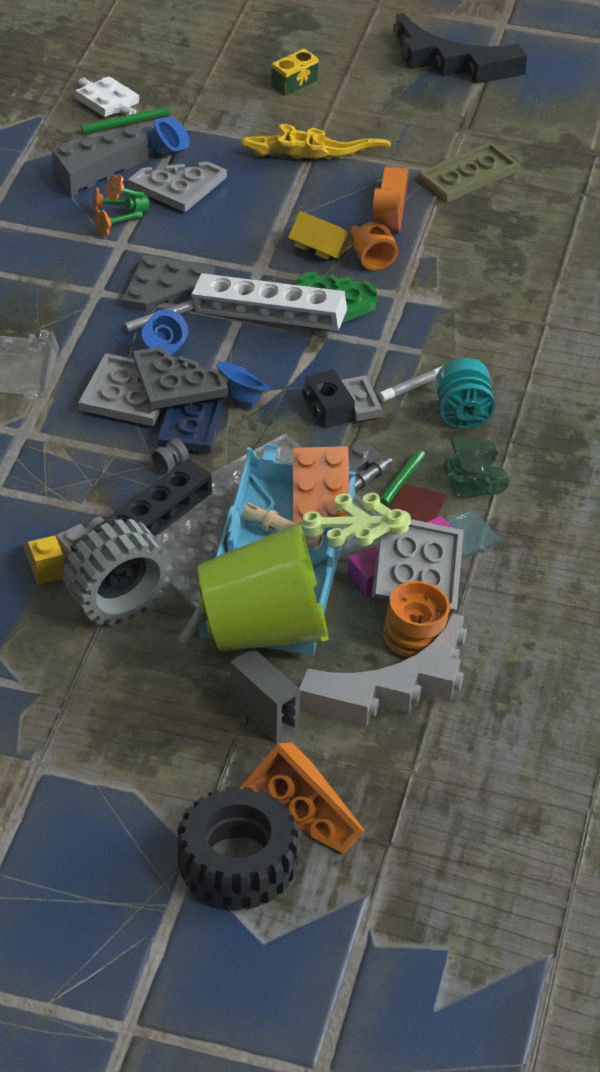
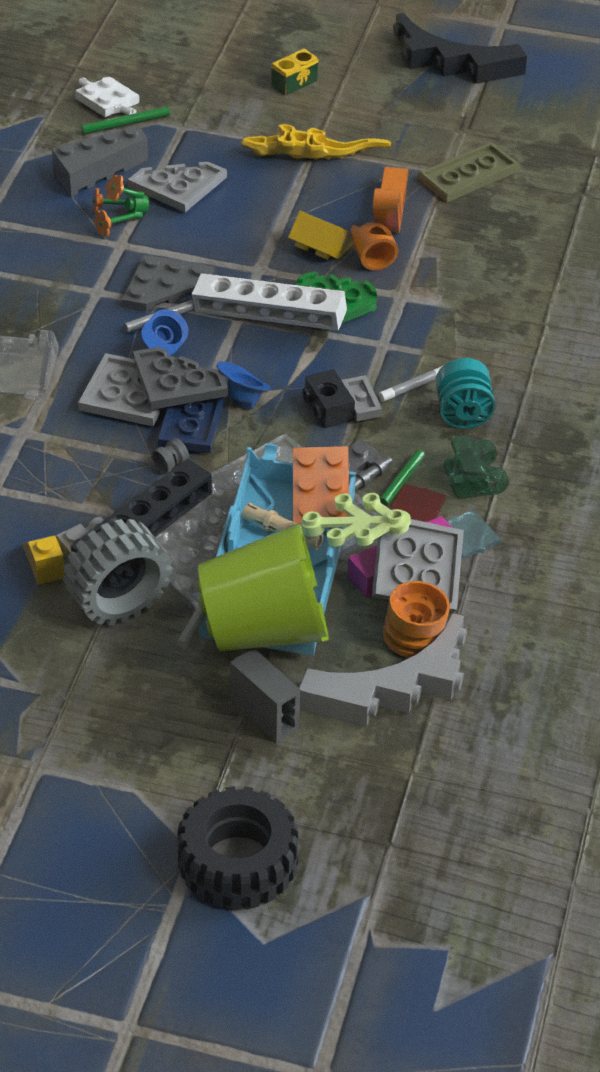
(167, 136): blue piece -> none
(309, 797): orange wedge -> none

